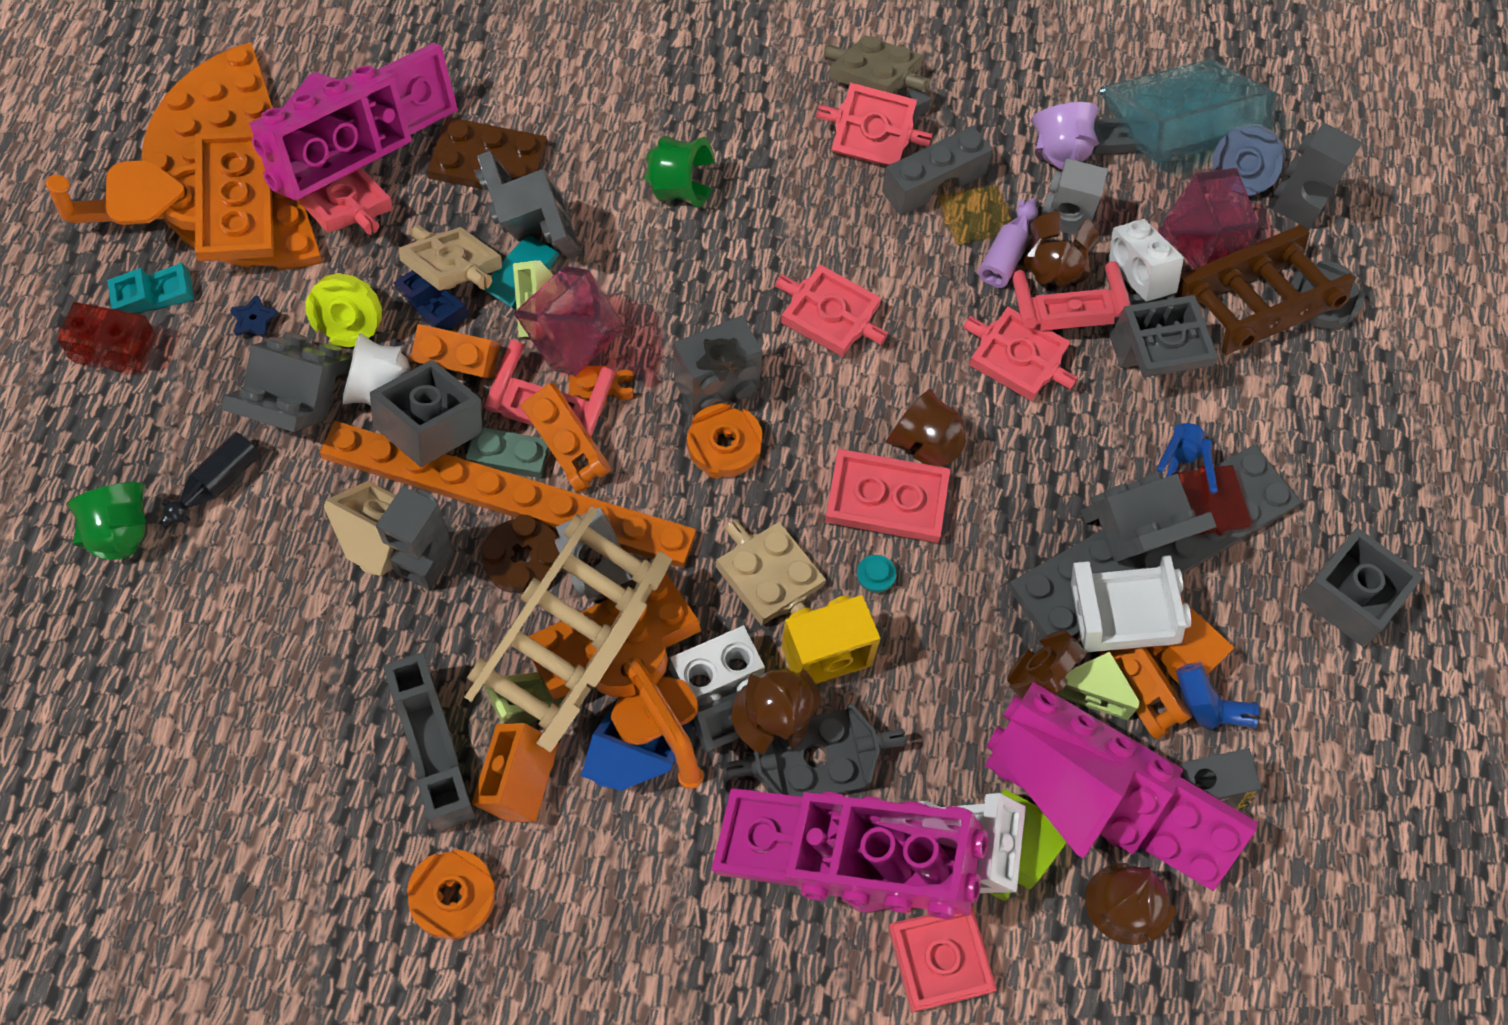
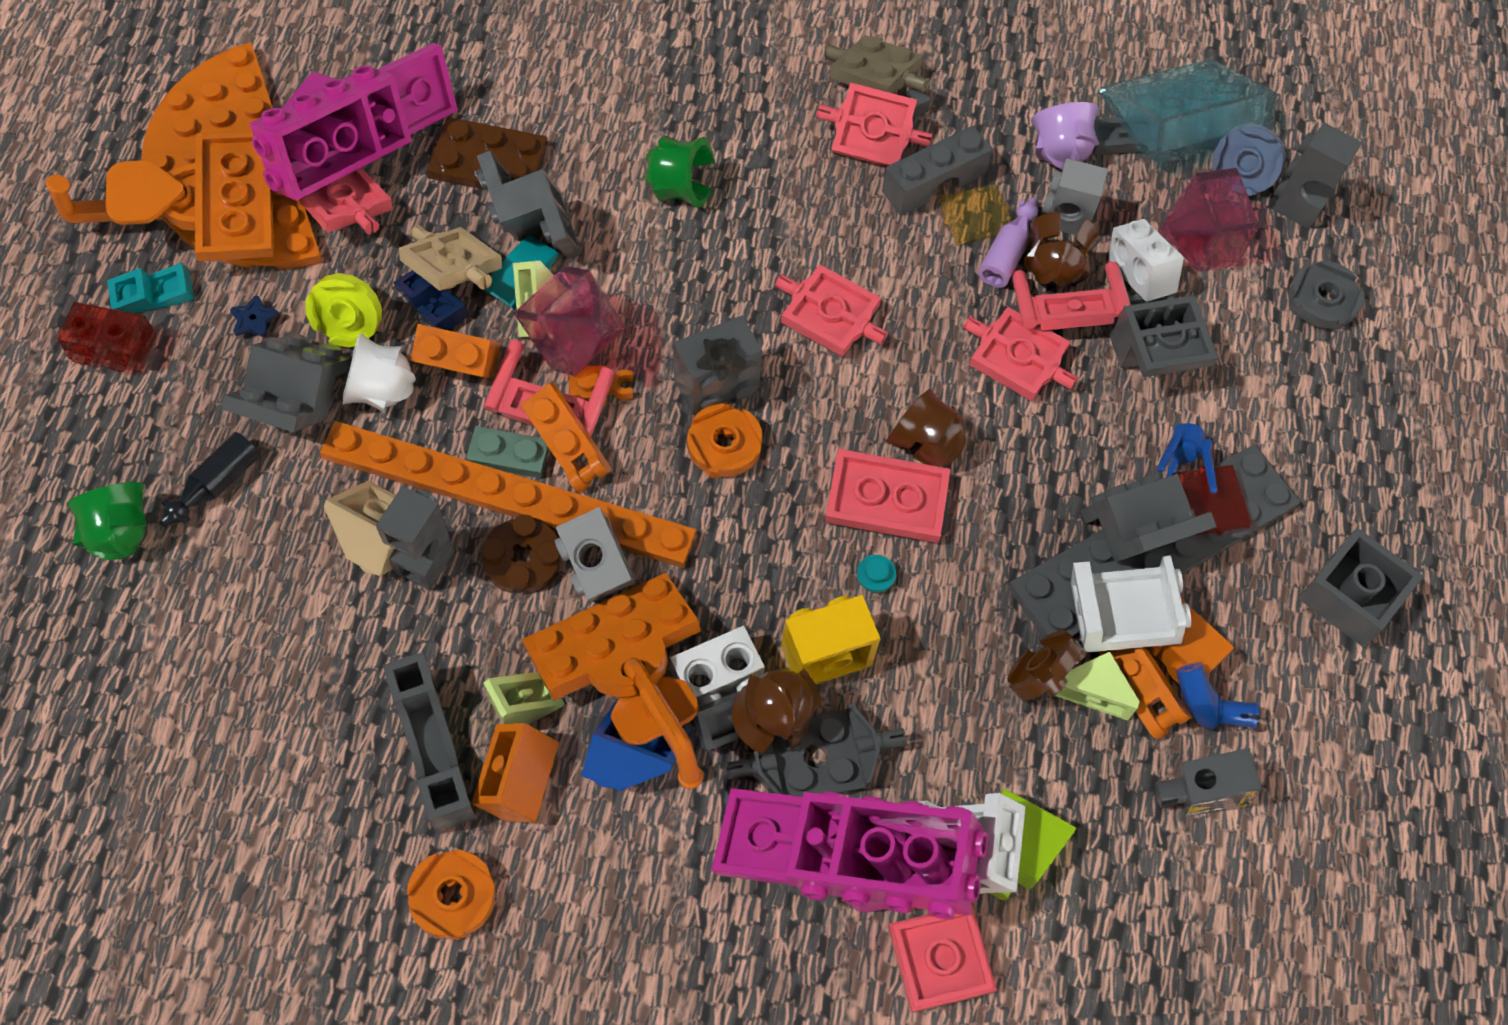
(426, 412): dark grey brick -> none
(605, 639): tan fence -> none
(768, 571): tan plate -> none
(1109, 785): dark pink wedge -> none
(1129, 904): reddish brown helmet -> none
(1261, 261): reddish brown fence -> none

